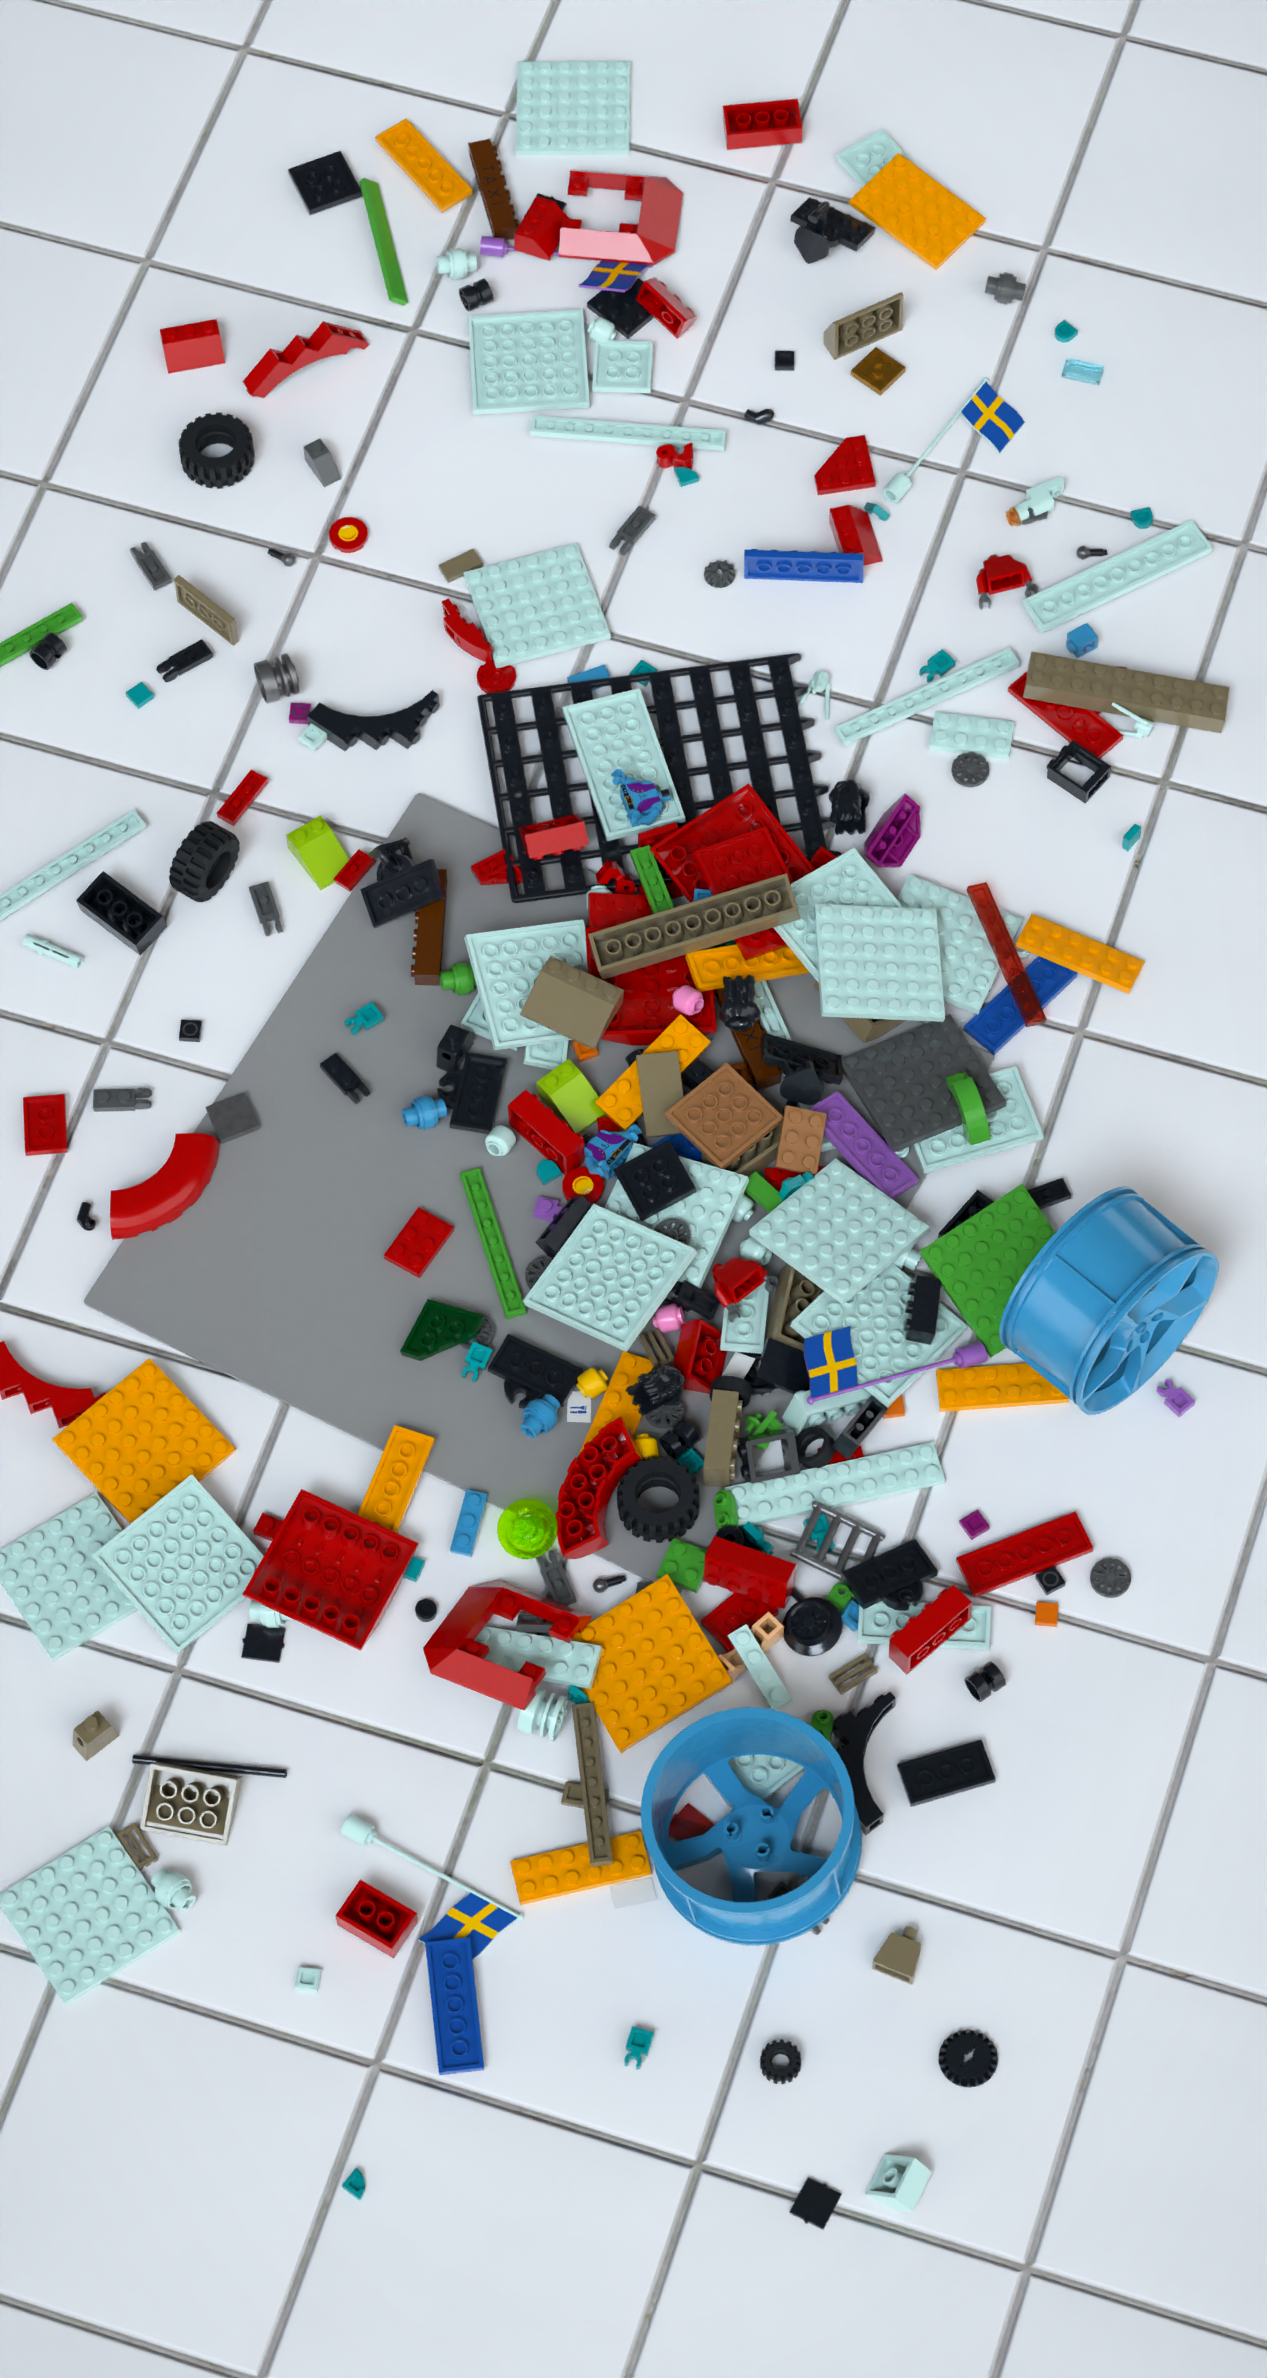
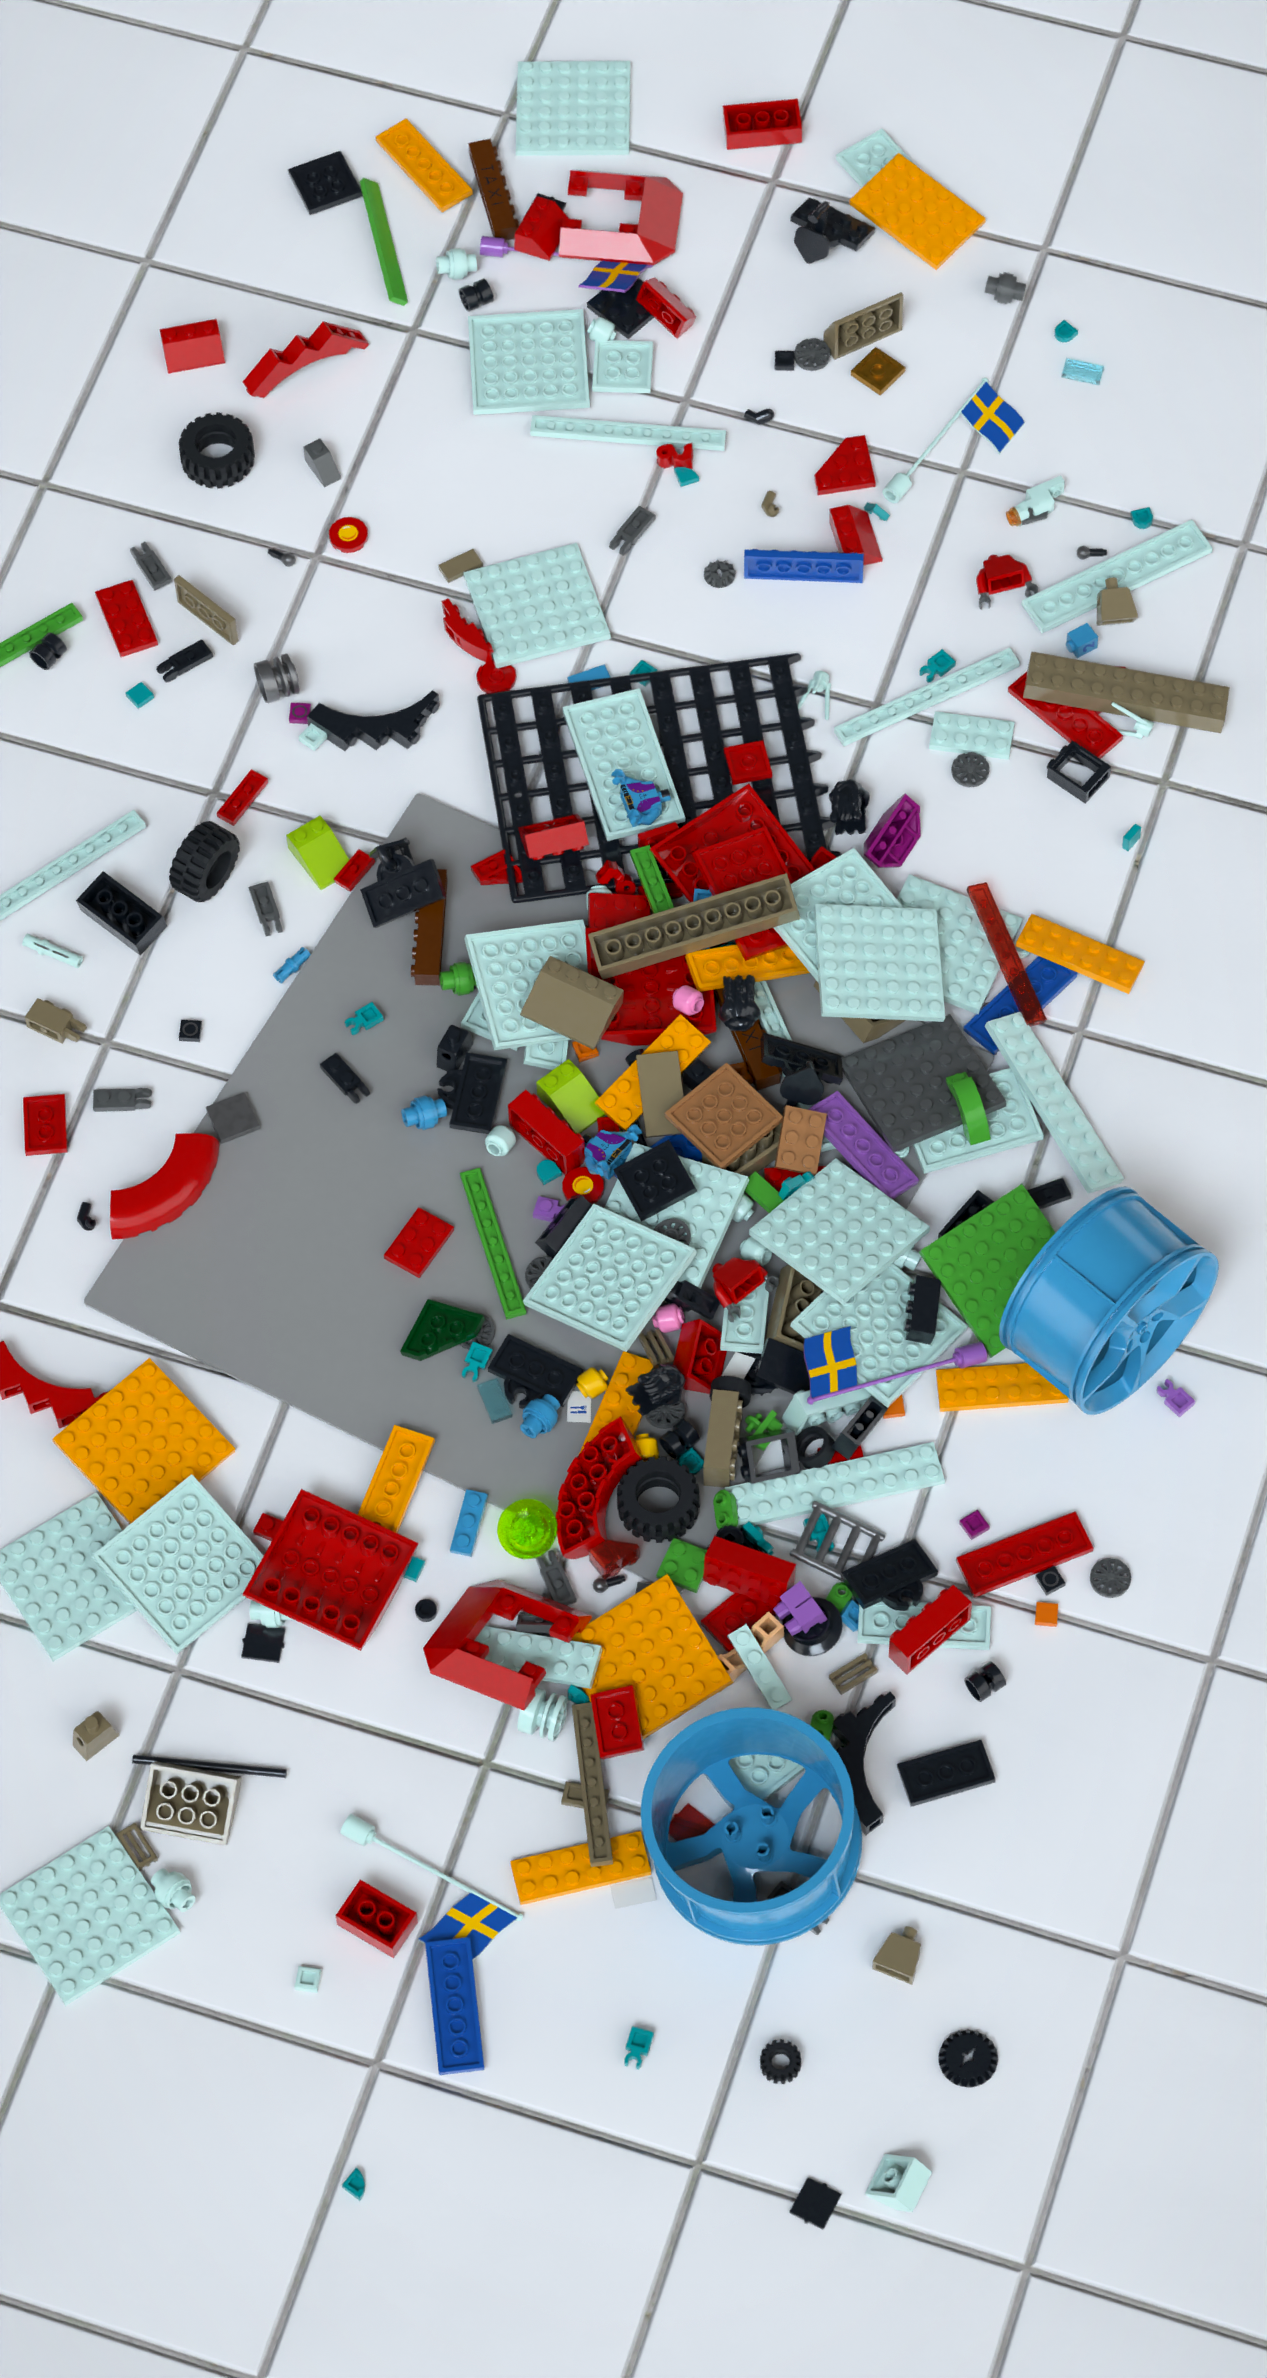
(53, 1021): none -> dark tan hinge
(126, 618): none -> red plate
(291, 965): none -> dark azure pin
(494, 1401): none -> clear light blue tile
(612, 1556): none -> clear red slope
(617, 1722): none -> red plate
(748, 762): none -> red plate
(768, 506): none -> dark tan arm
(802, 1607): none -> medium lavender hips
(812, 354): none -> dark grey wheel
(1054, 1102): none -> light aqua plate
(1115, 604): none -> dark tan torso

